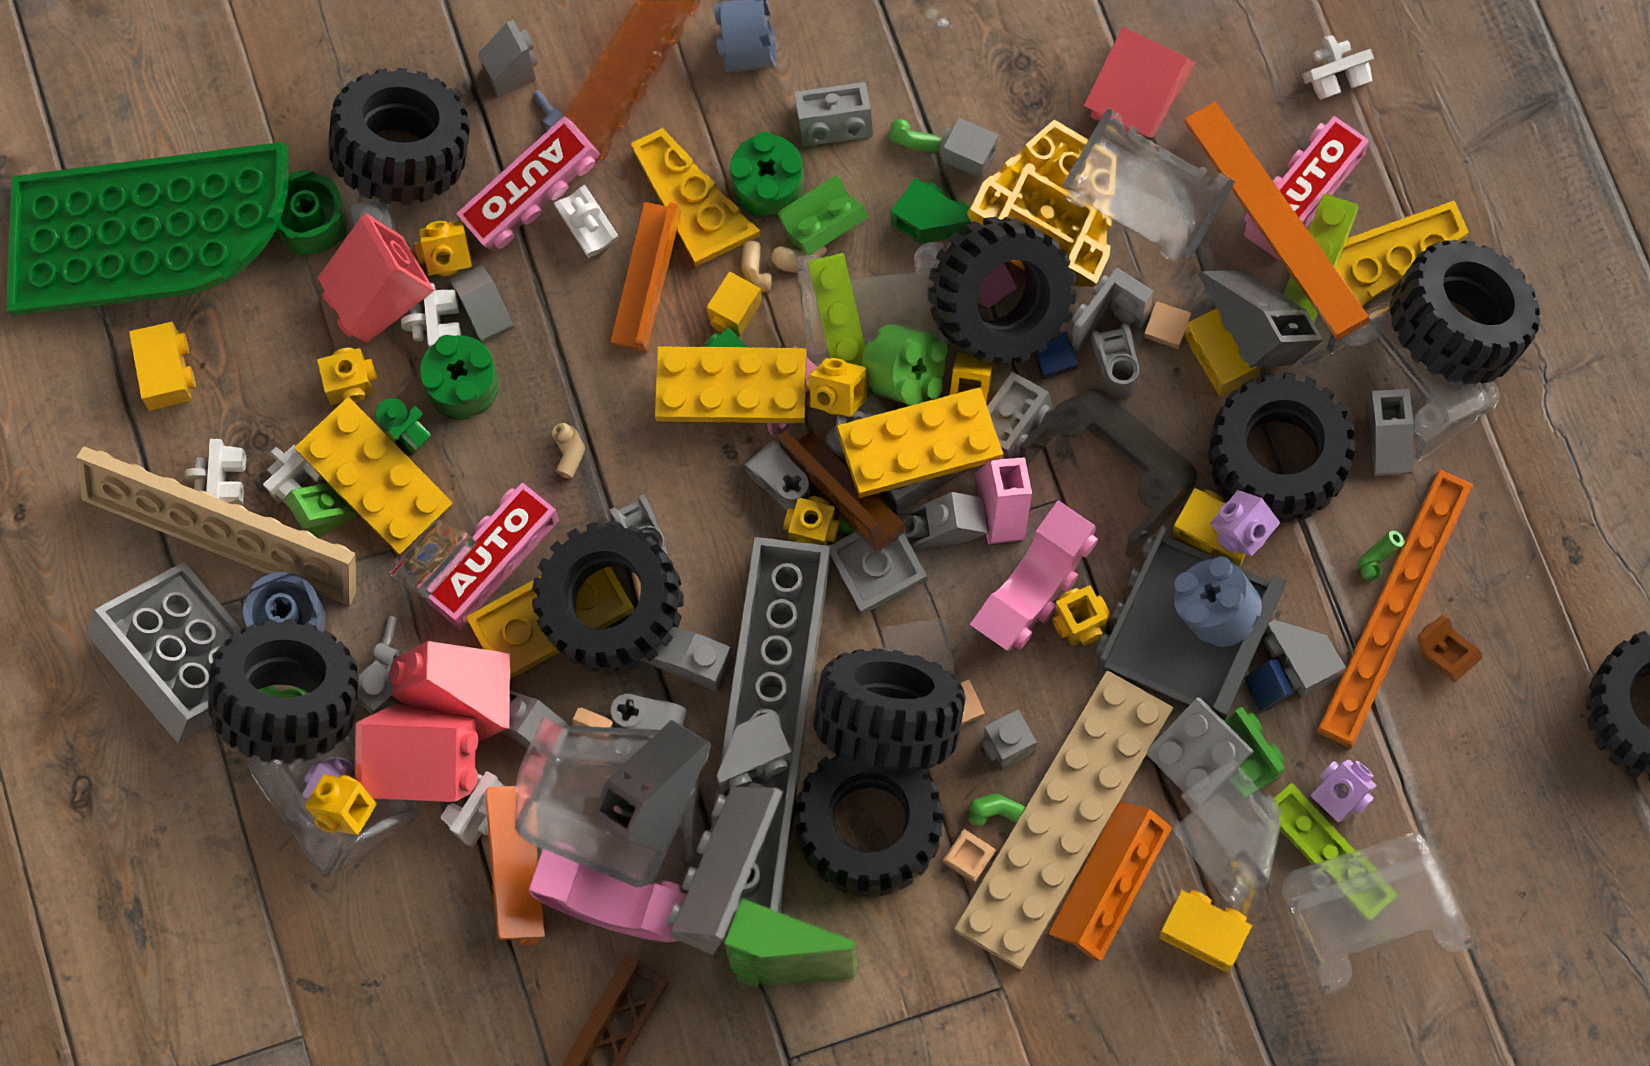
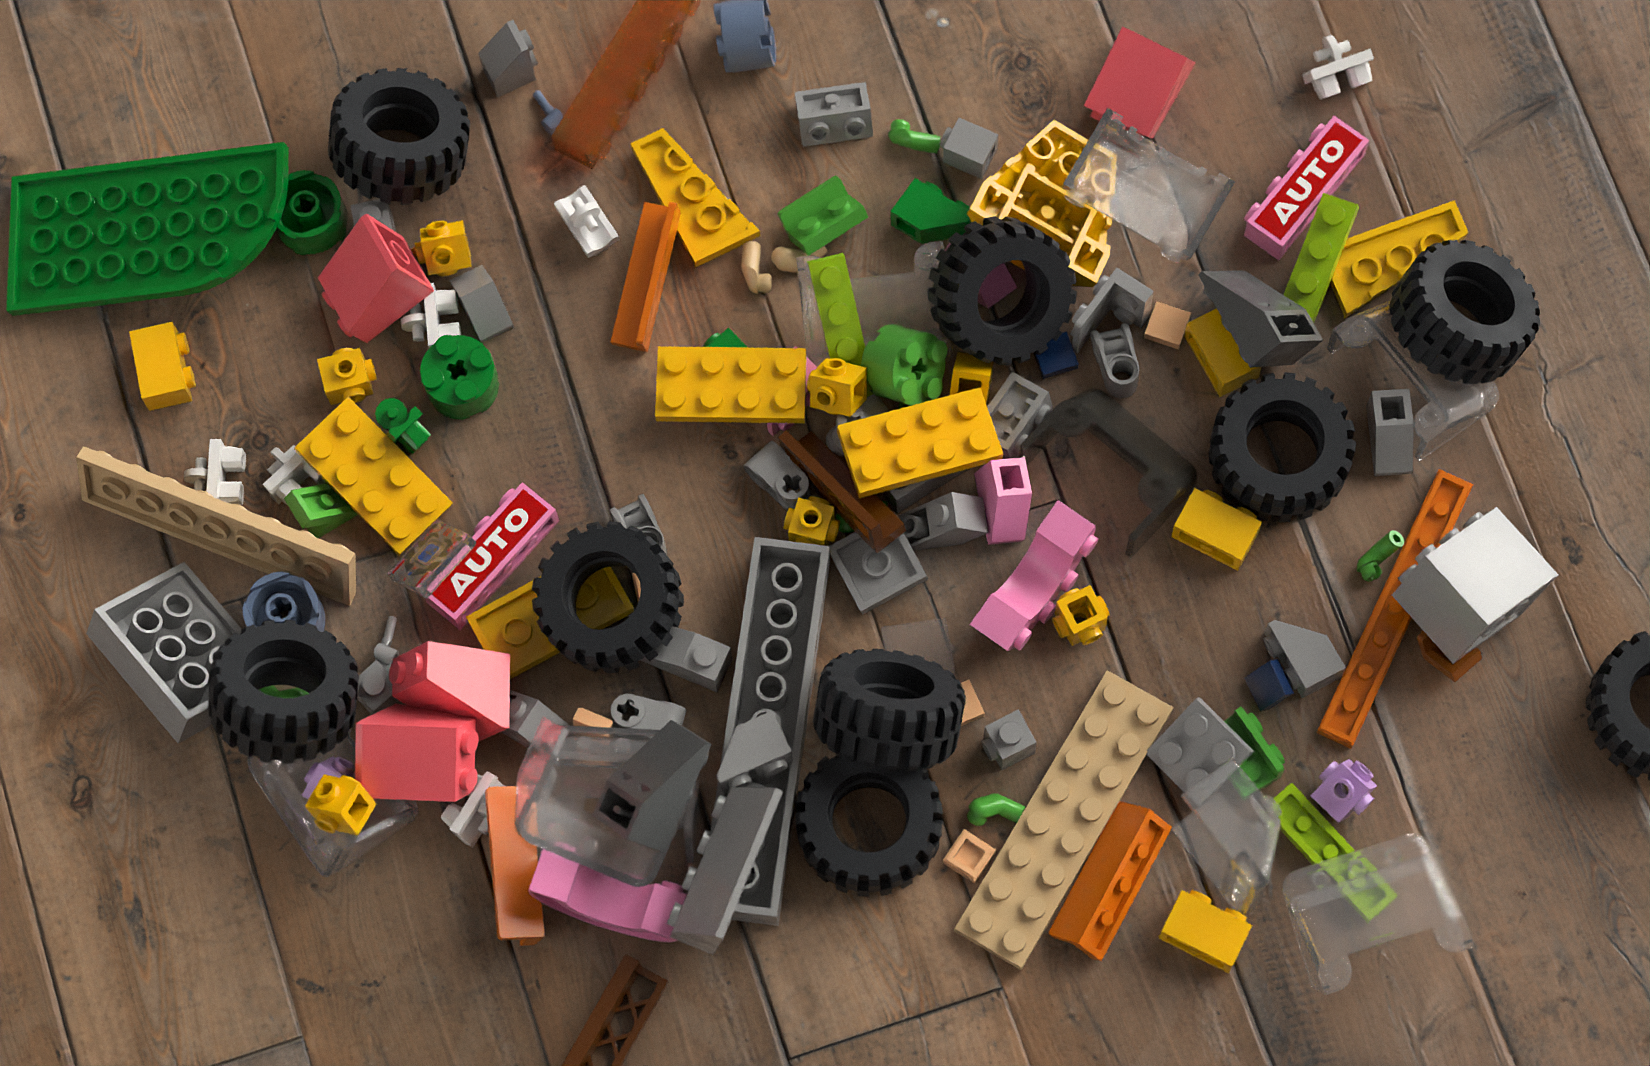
(529, 184): brick -> none
(571, 448): tan arm -> none
(734, 304): yellow brick -> none
(766, 174): green brick -> none
(784, 950): bright green slope -> none
(1157, 647): dark grey panel -> none
(1217, 602): sand blue brick -> none
(1244, 523): lavender brick -> none
(1277, 221): orange tile -> none
(1473, 583): none -> container

